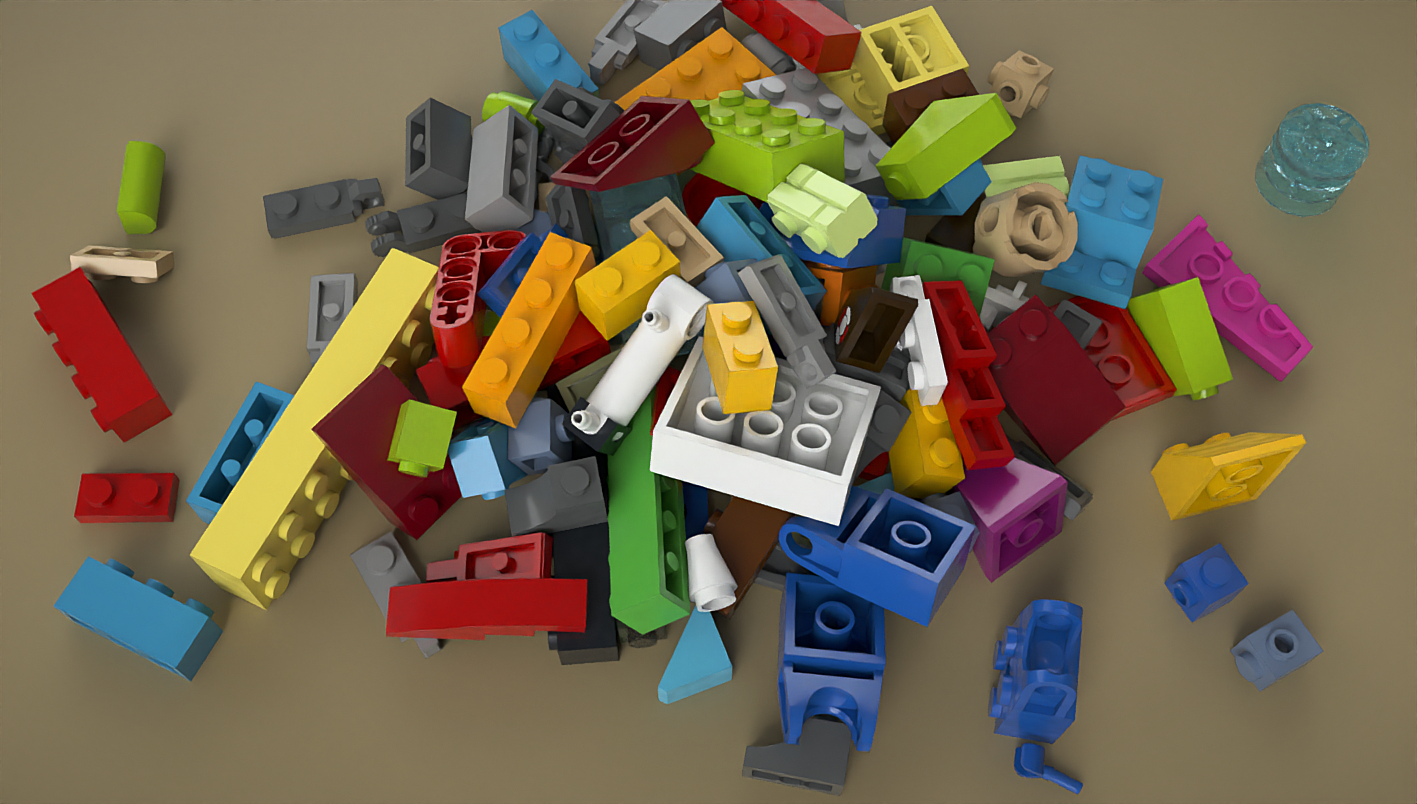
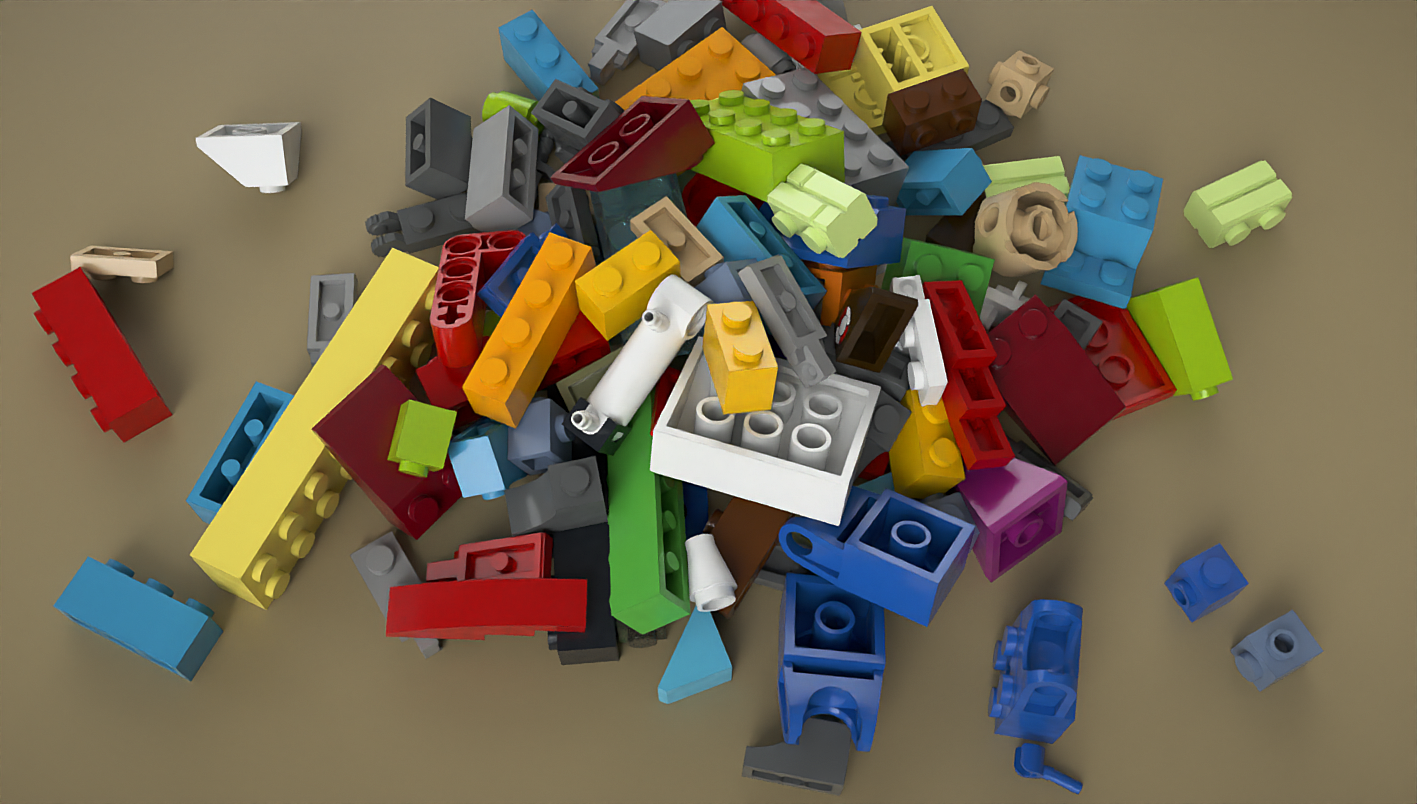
(126, 497): red plate -> none
(141, 187): lime brick -> none
(256, 153): none -> white slope
(320, 206): dark grey hinge -> none
(943, 144): lime slope -> none
(1221, 470): yellow slope -> none
(1233, 299): dark pink wing -> none
(1238, 204): none -> yellowish green brick
(1311, 159): clear light blue wheel -> none

